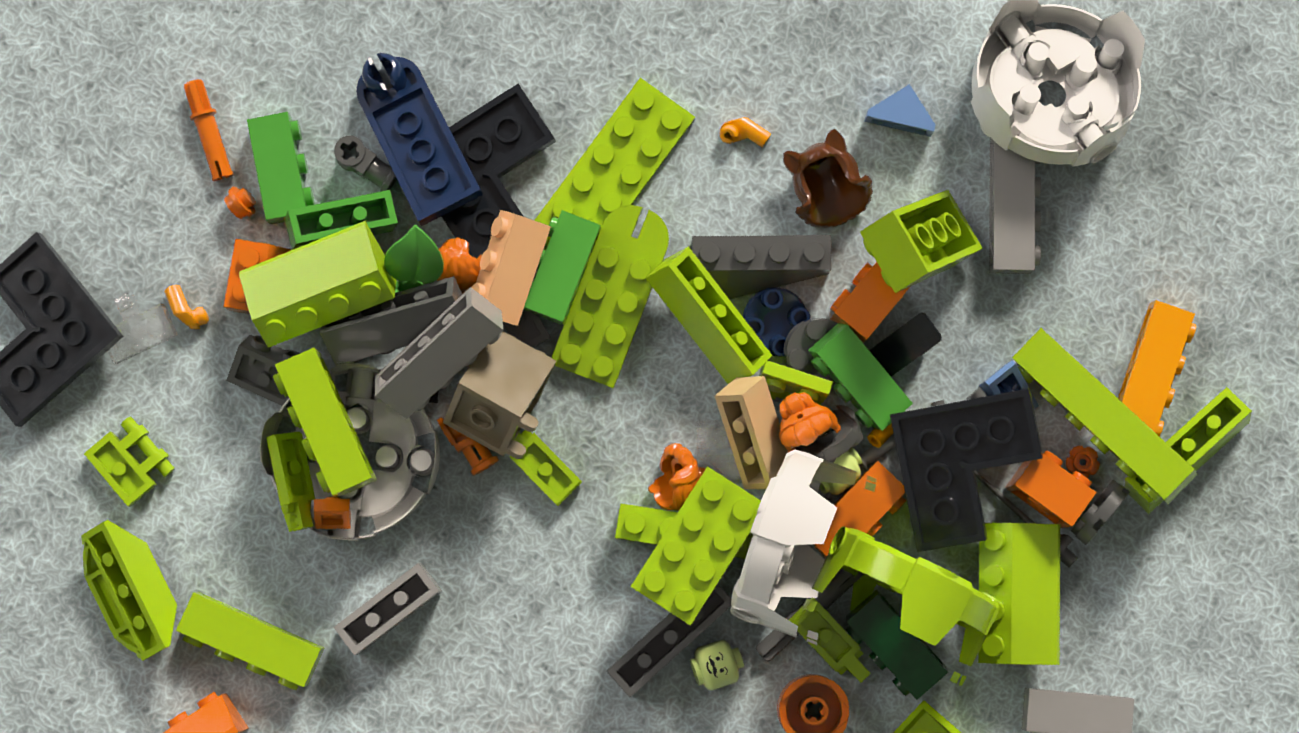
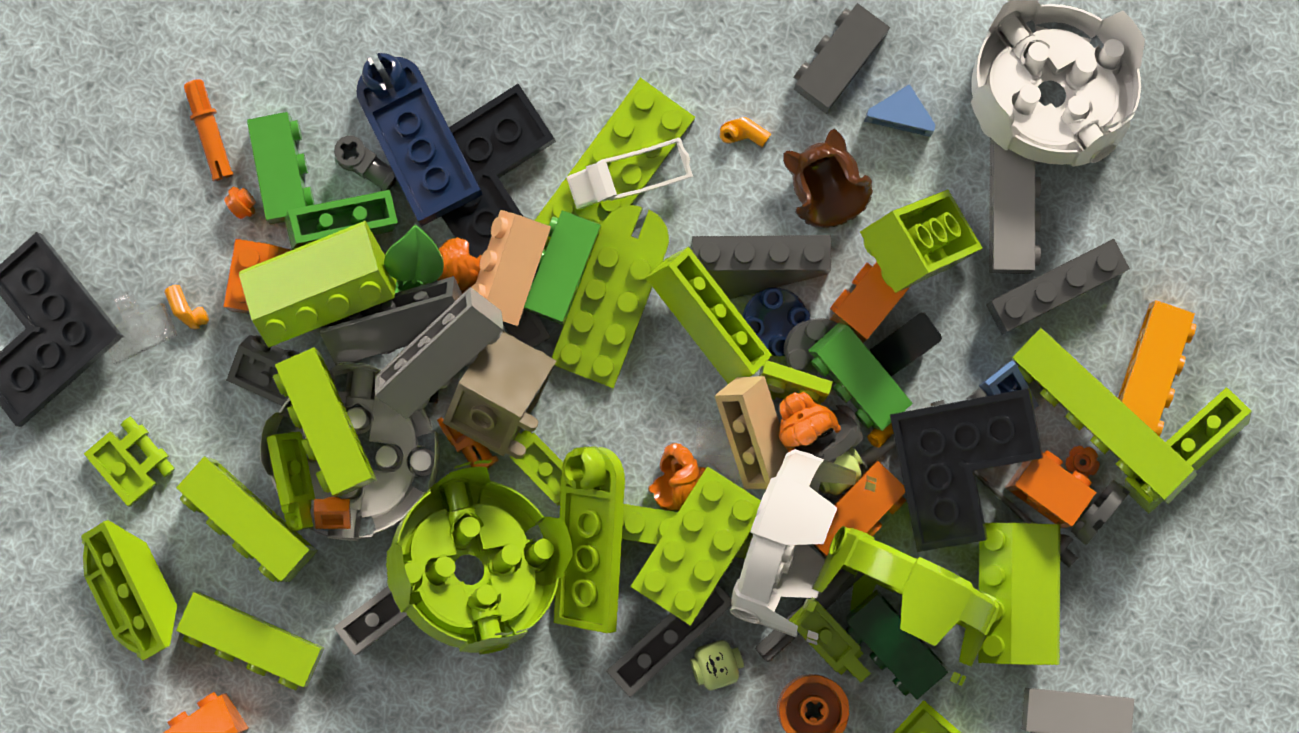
(246, 519): none -> lime brick
(484, 520): none -> lime piece
(594, 517): none -> lime plate
(596, 184): none -> white piece
(840, 57): none -> dark grey brick
(1057, 286): none -> dark grey brick

